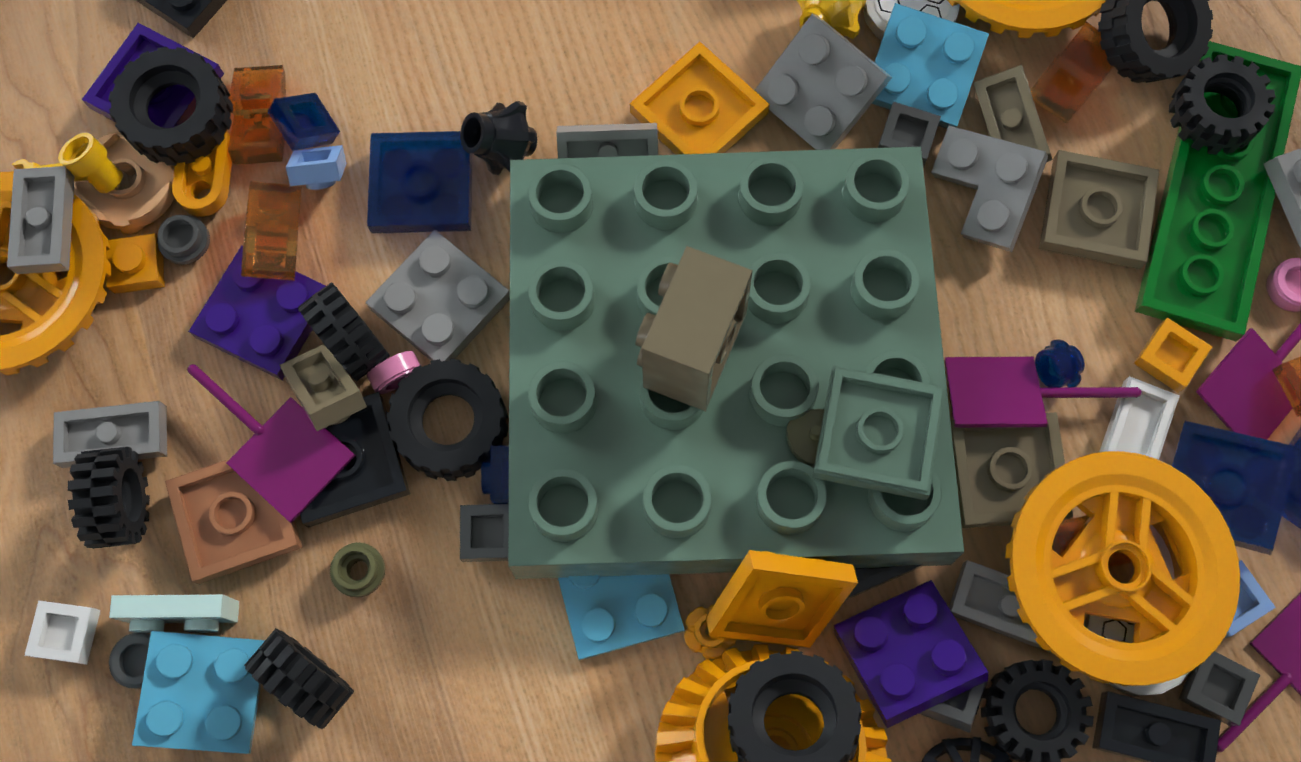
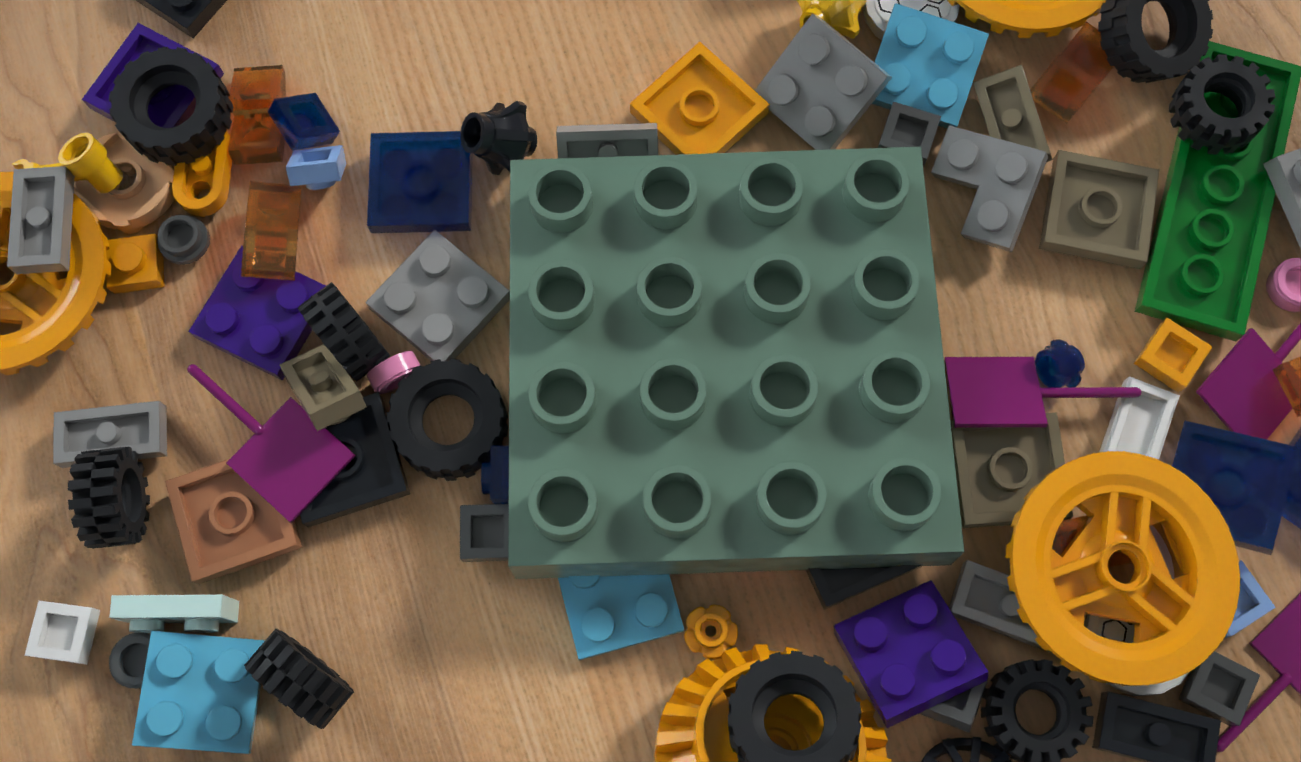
(342, 565): olive plate -> none
(694, 327): dark tan brick -> none
(780, 599): light orange plate -> none
(804, 436): olive piece -> none
(879, 432): sand green plate -> none

